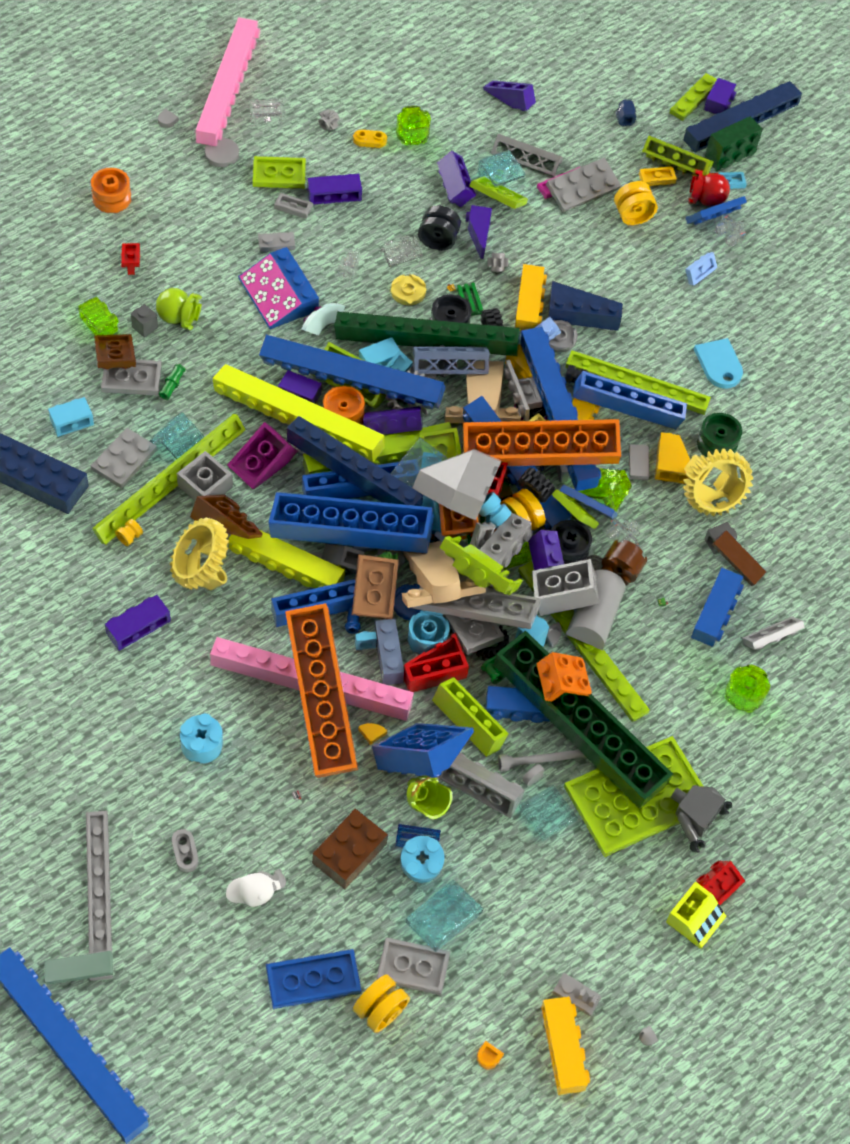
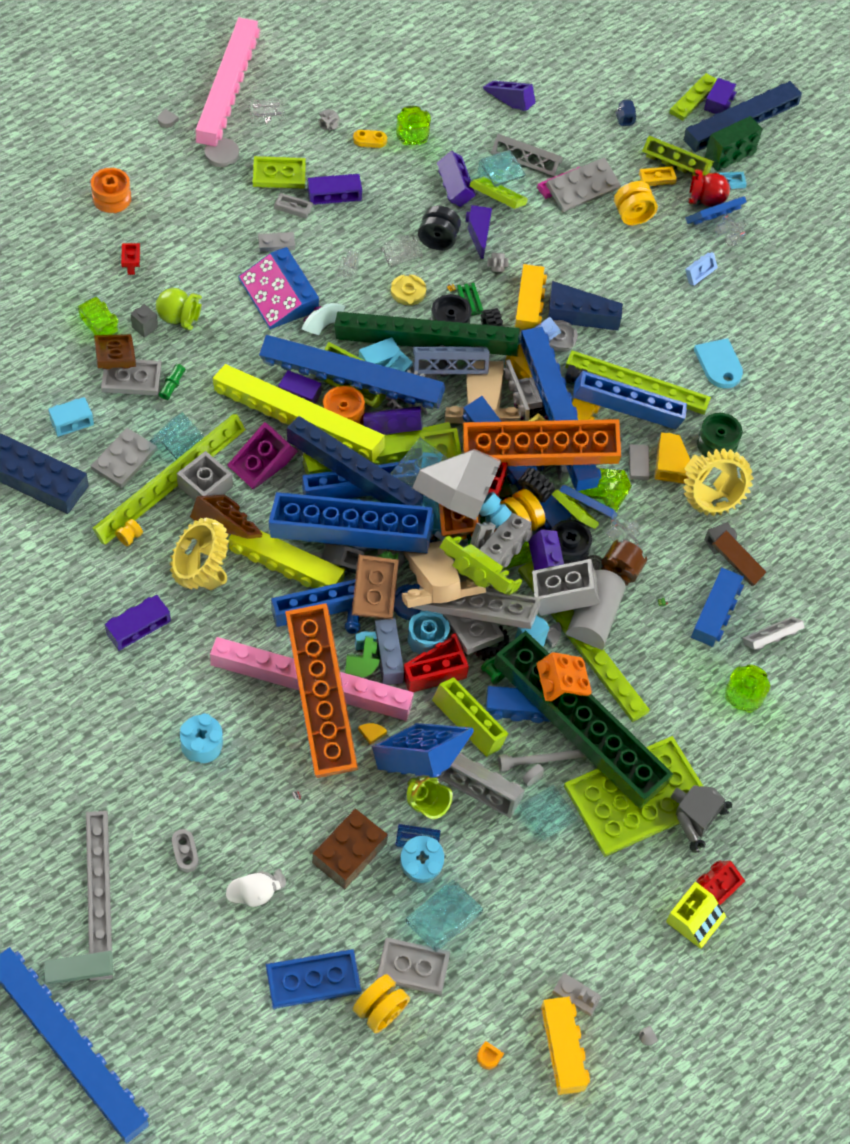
(363, 665): none -> bright green brick

